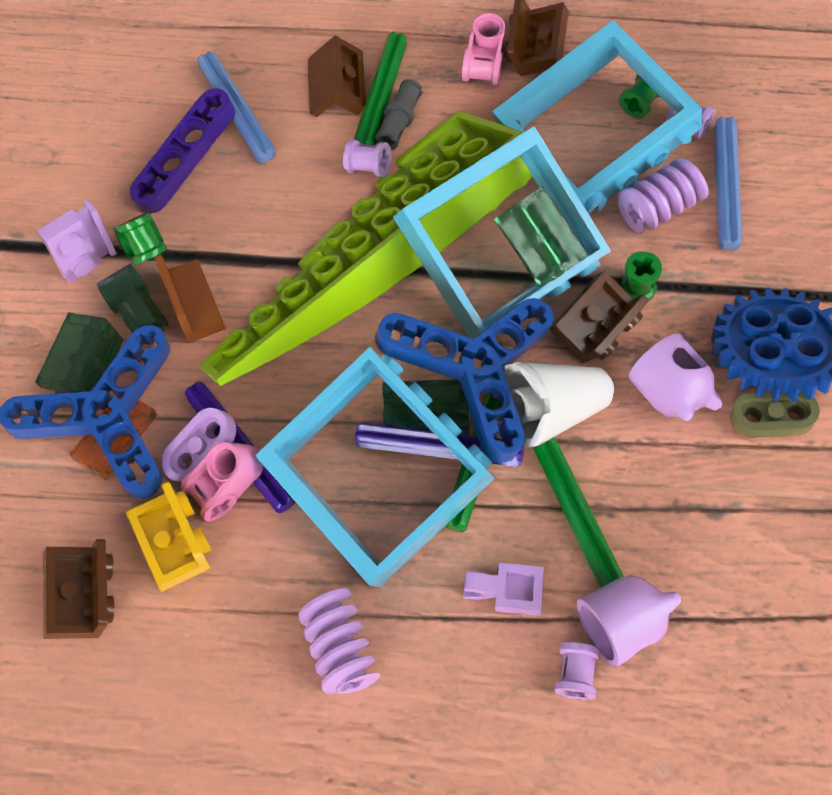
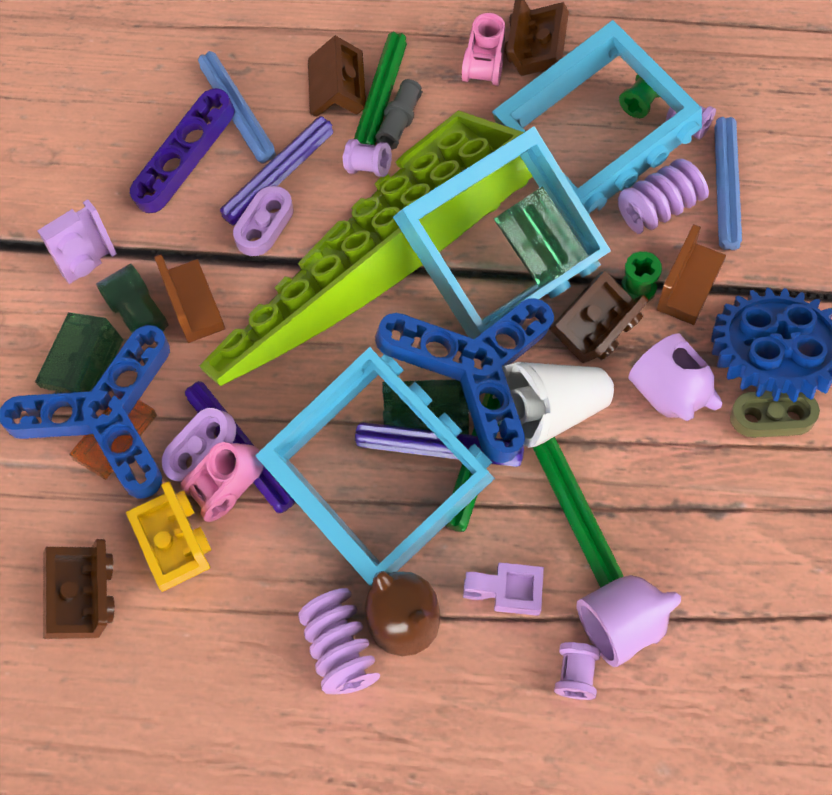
(140, 238): green piece -> none
(261, 223): none -> lavender plate
(278, 168): none -> axle
(402, 612): none -> reddish brown piece
(690, 279): none -> dark orange panel

